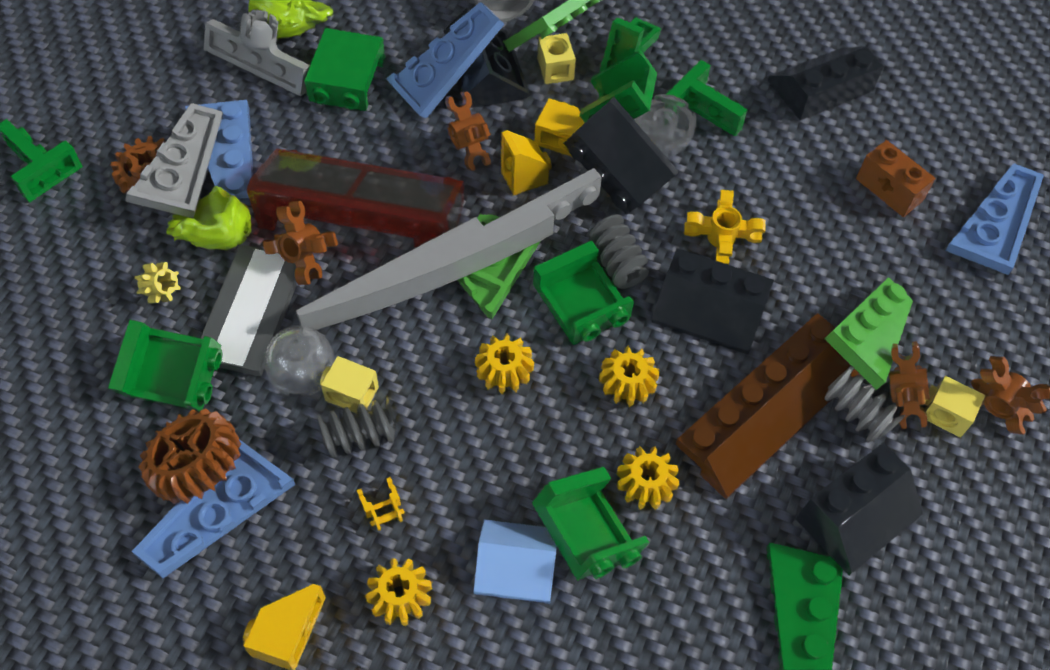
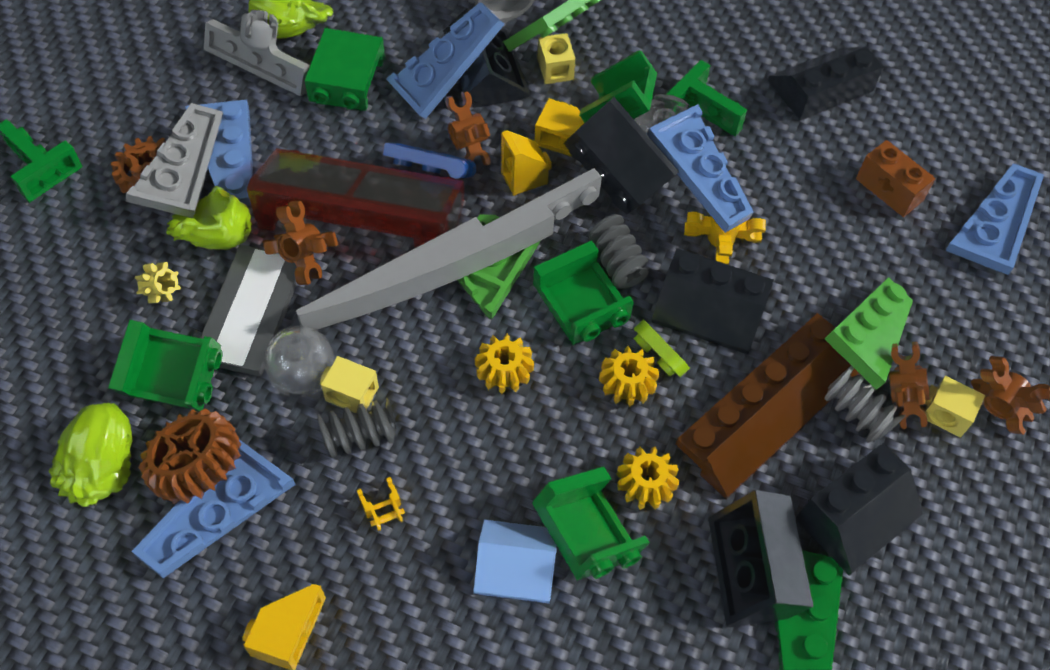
(93, 455): none -> lime piece
(384, 596): yellow gear -> none
(431, 160): none -> blue plate
(627, 39): green bracket -> none
(669, 360): none -> lime plate
(702, 167): none -> medium blue wing
(759, 560): none -> black slope

